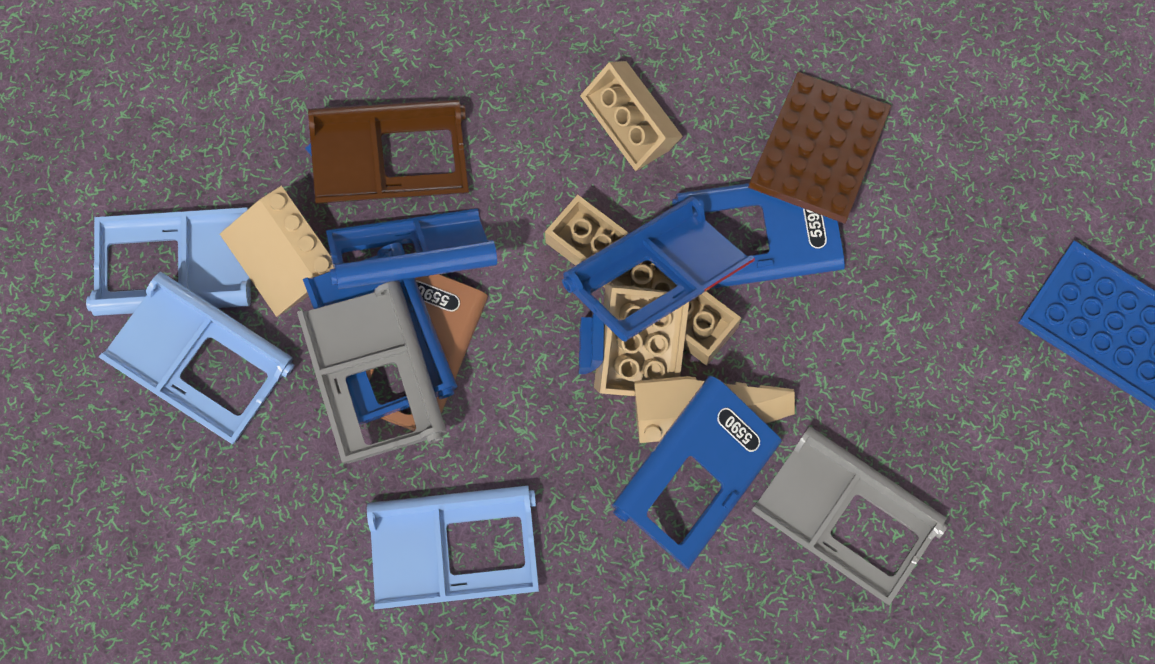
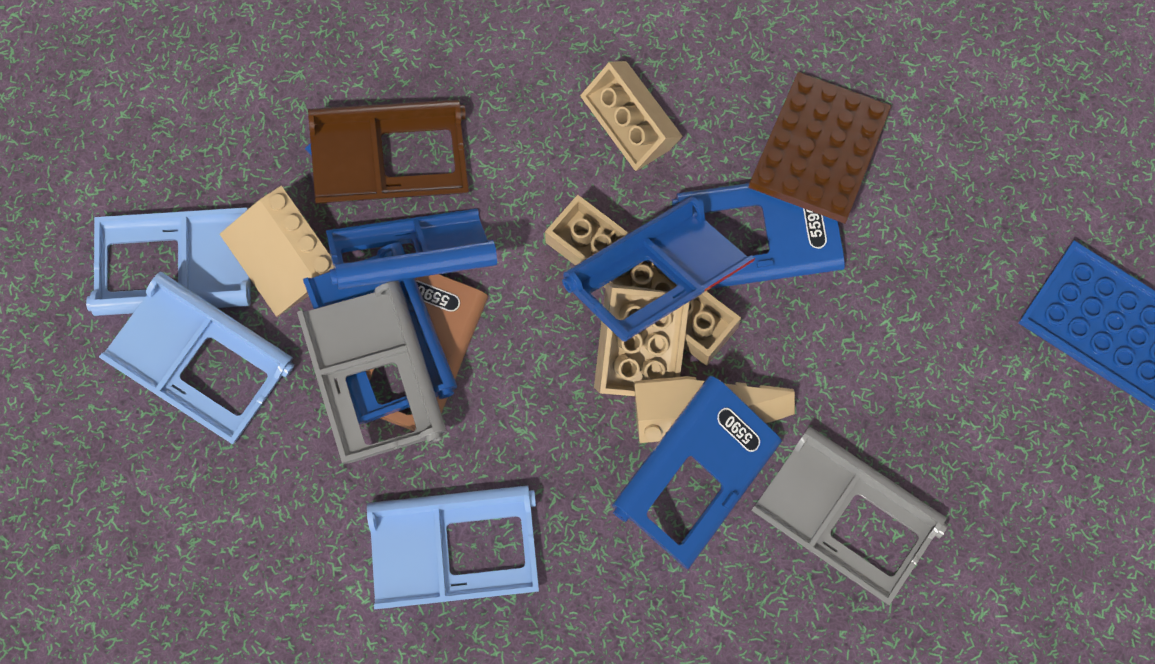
(590, 344): blue slope -> none

